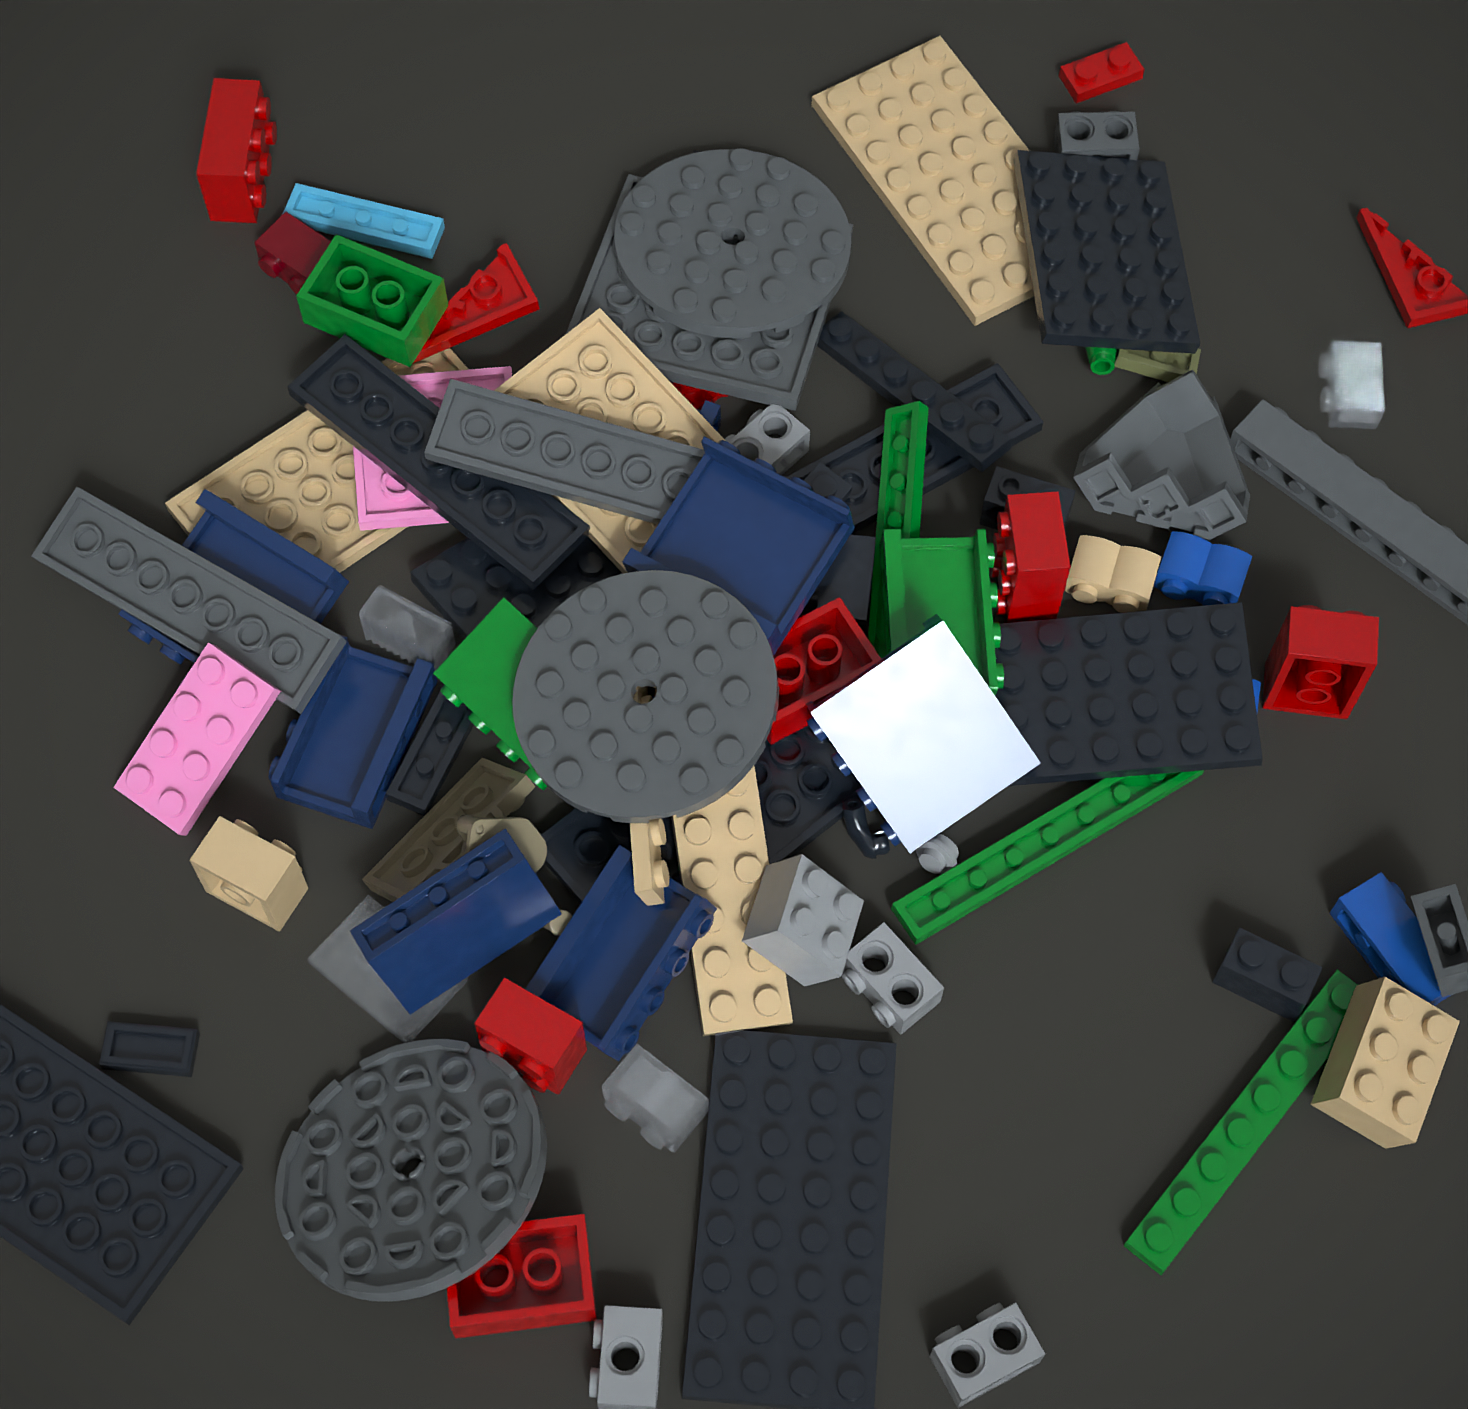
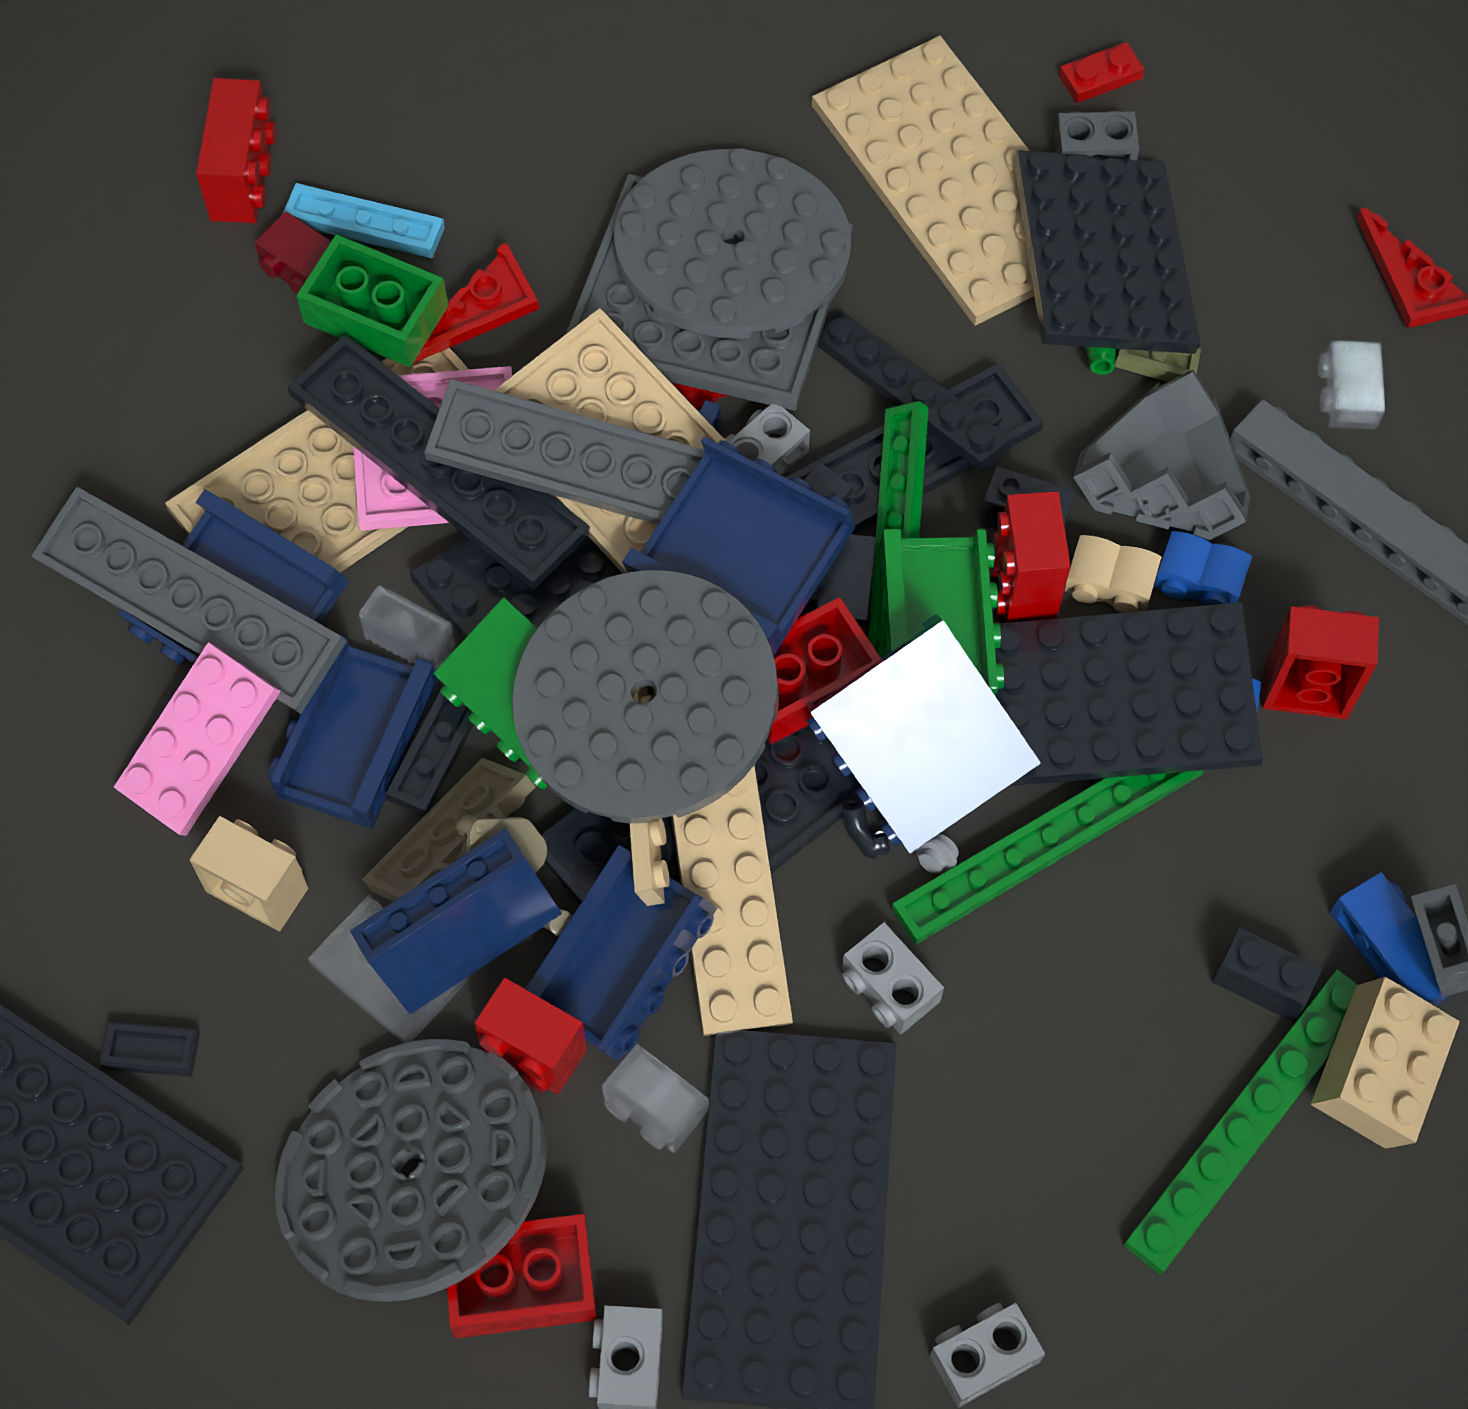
(803, 920): light grey brick -> none

